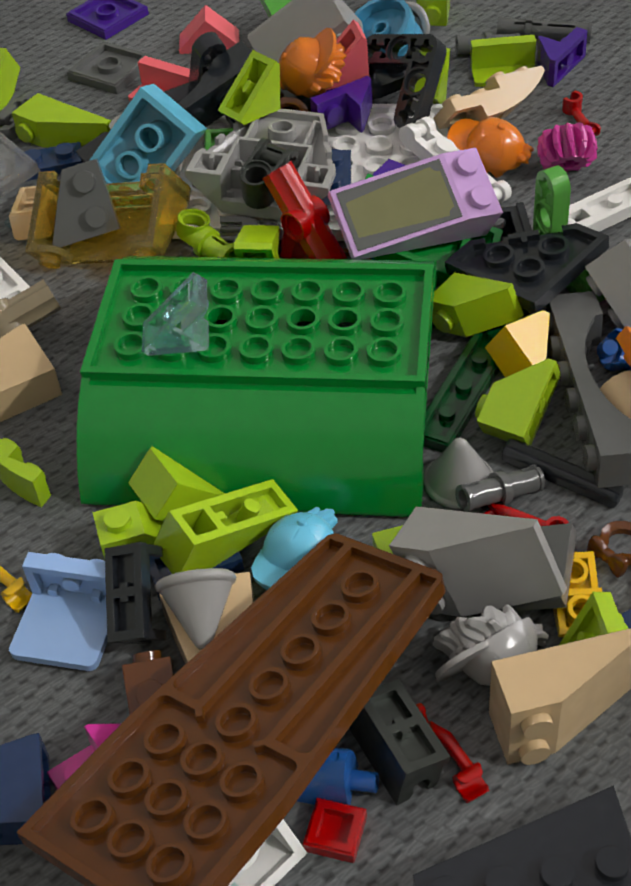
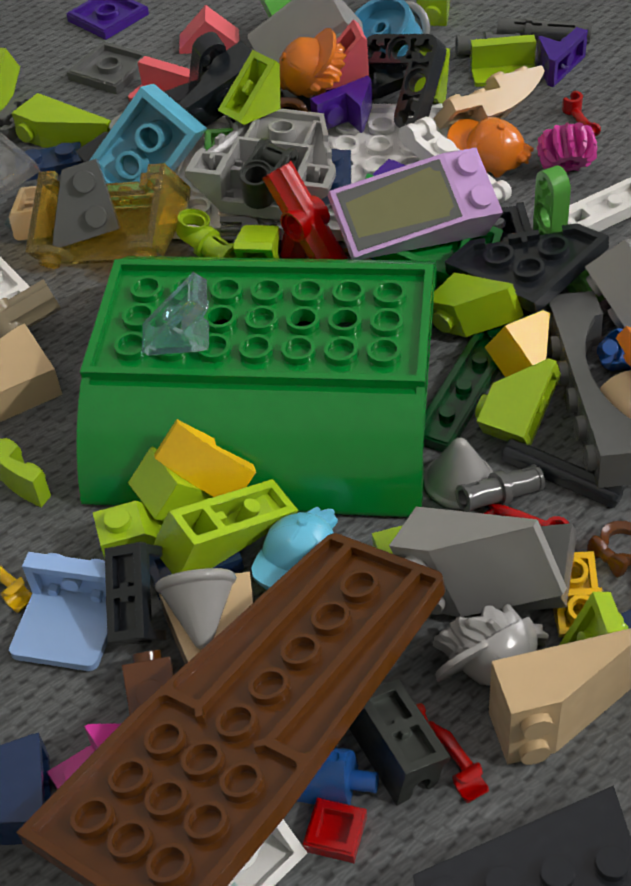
(201, 462): none -> yellow slope

